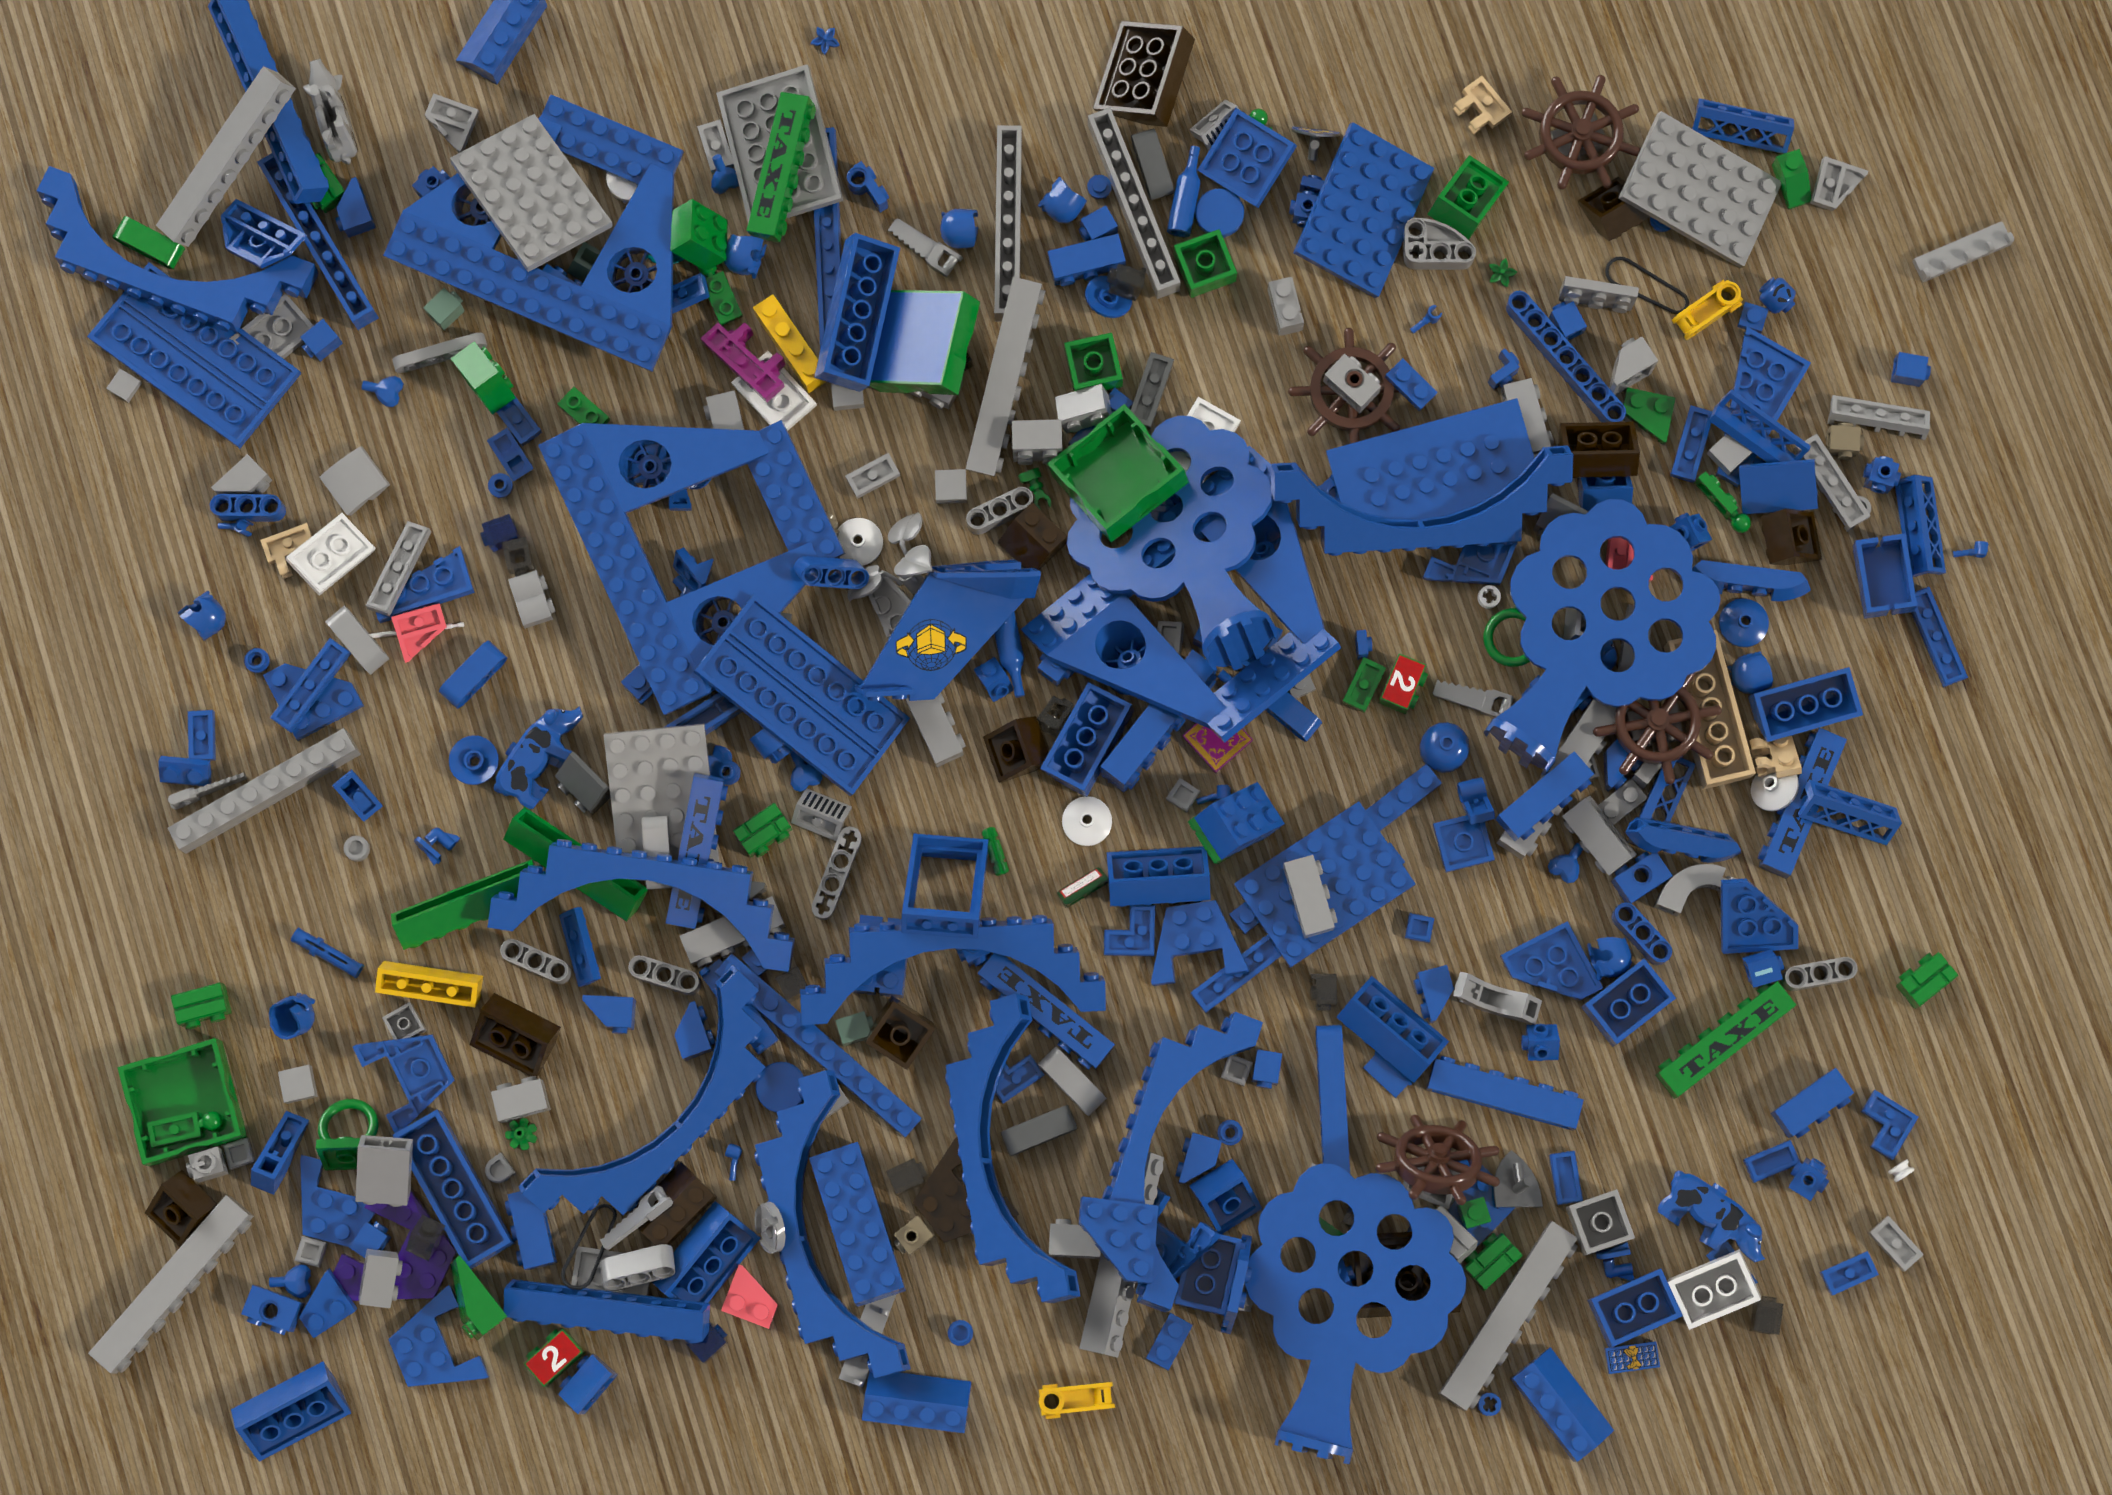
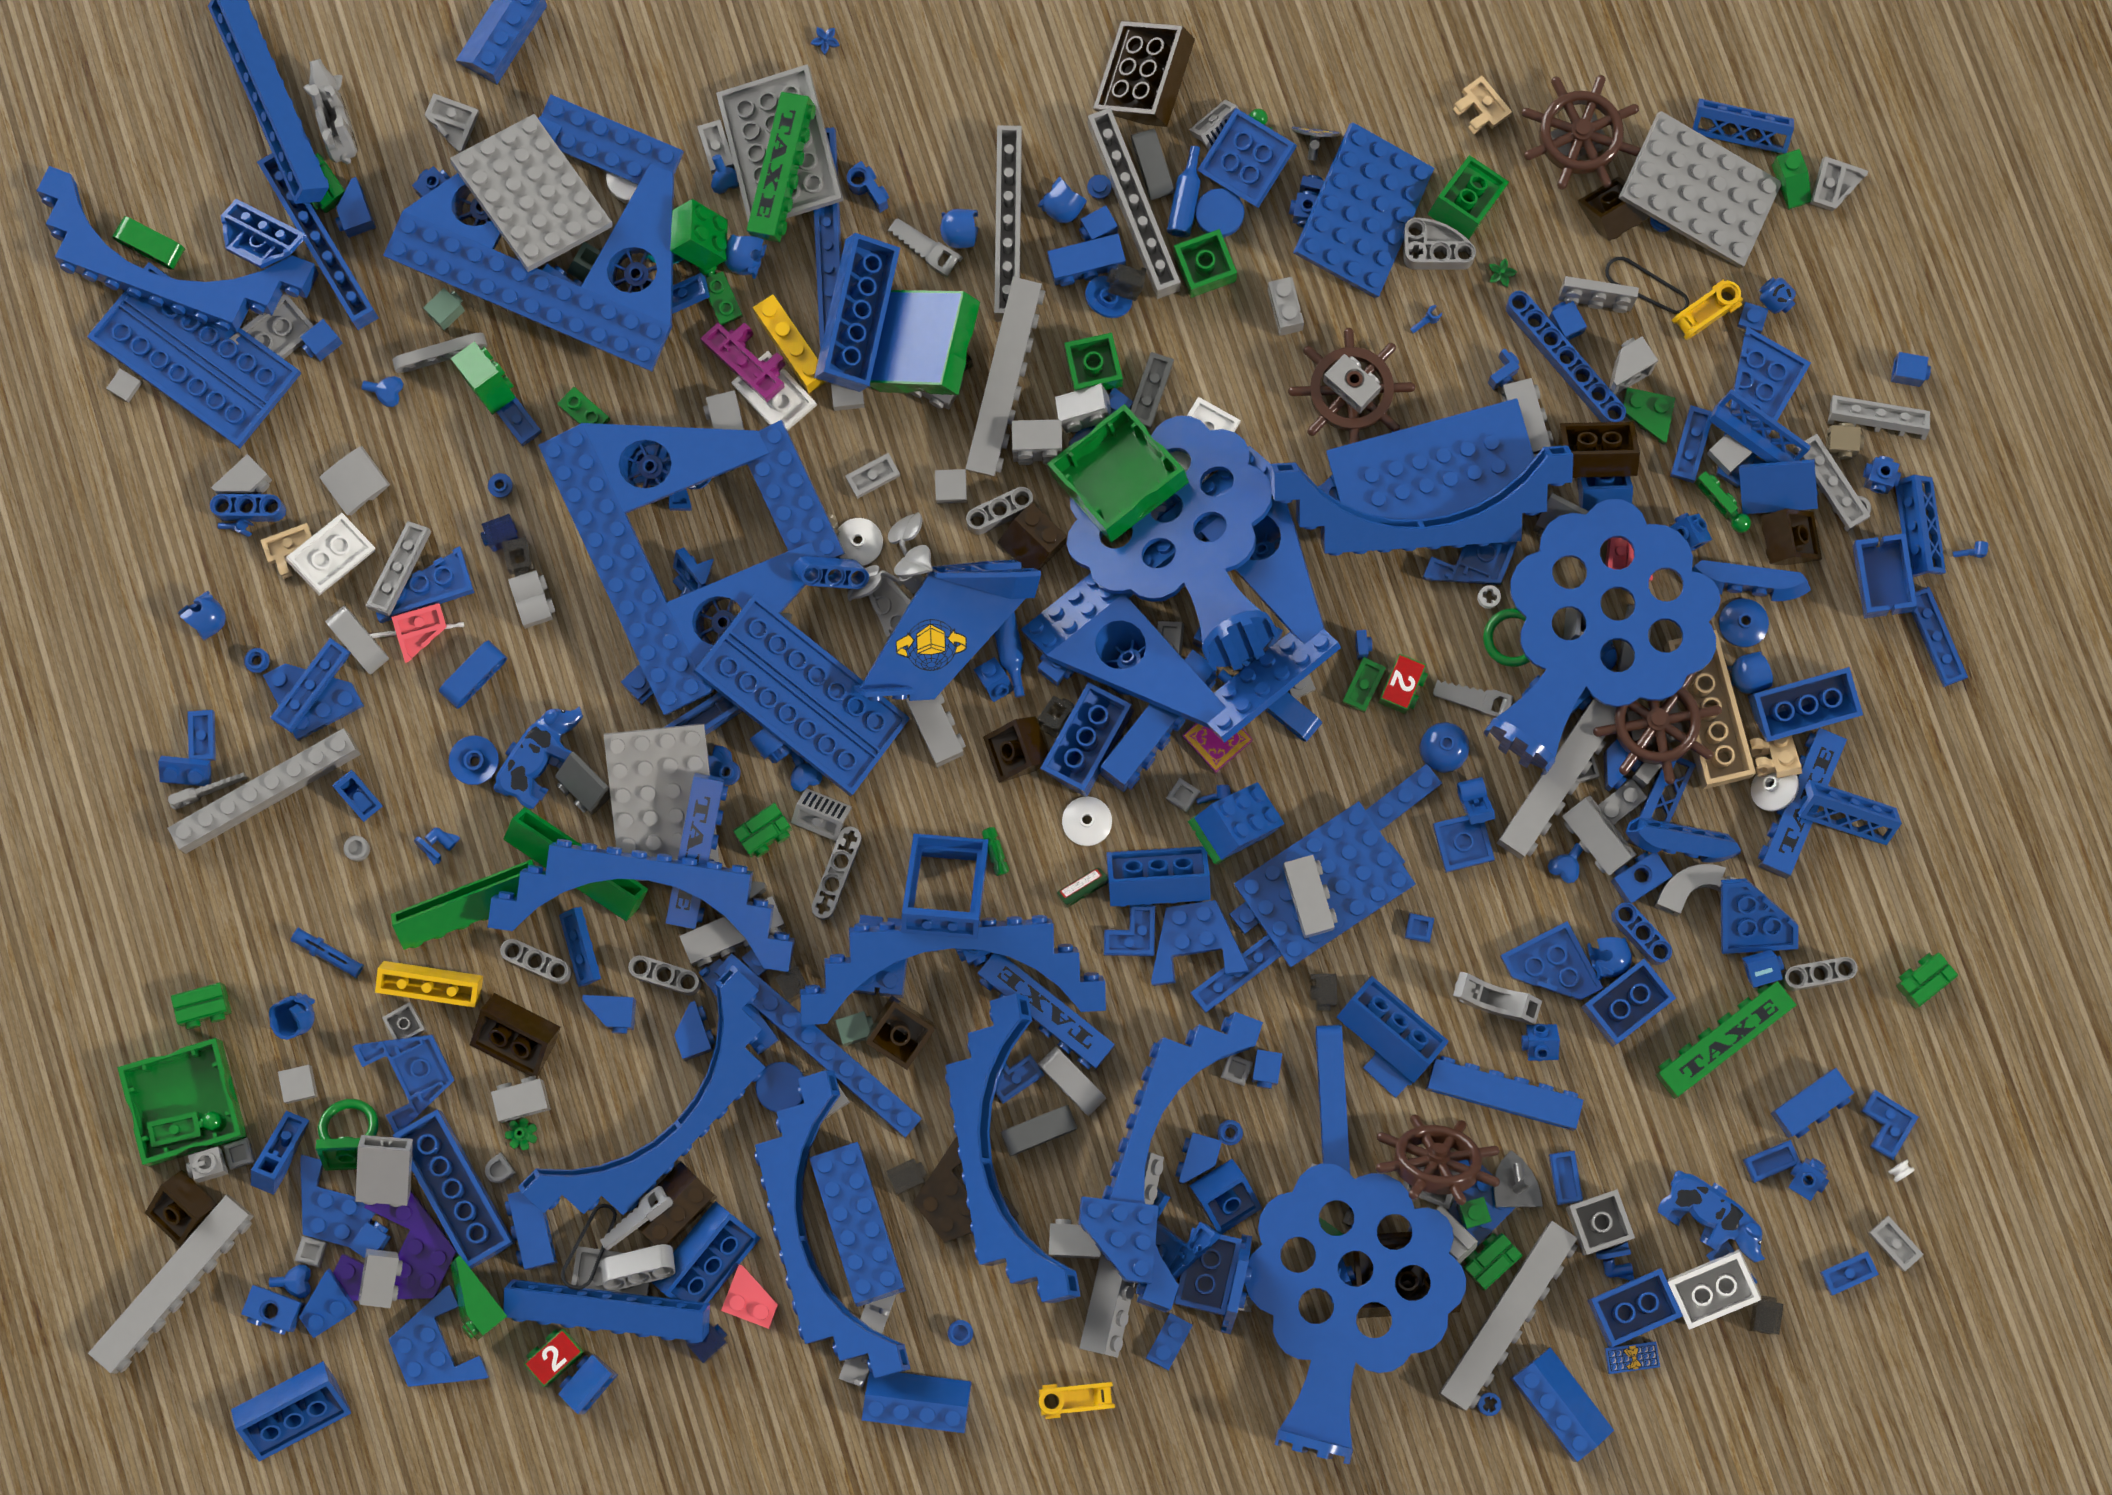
(225, 156): light grey brick -> none
(425, 1237): clear smoke brick -> none
(510, 454): blue slope -> none
(656, 841): light grey beam -> none
(733, 1151): blue hand -> none
(771, 1226): light grey tile -> none
(922, 1233): dark tan brick -> none
(1031, 477): green piece -> none
(1411, 384): blue plate -> none
(1435, 988): blue slope -> none
(1544, 796): blue brick -> none
(1962, 251): light grey hinge -> none

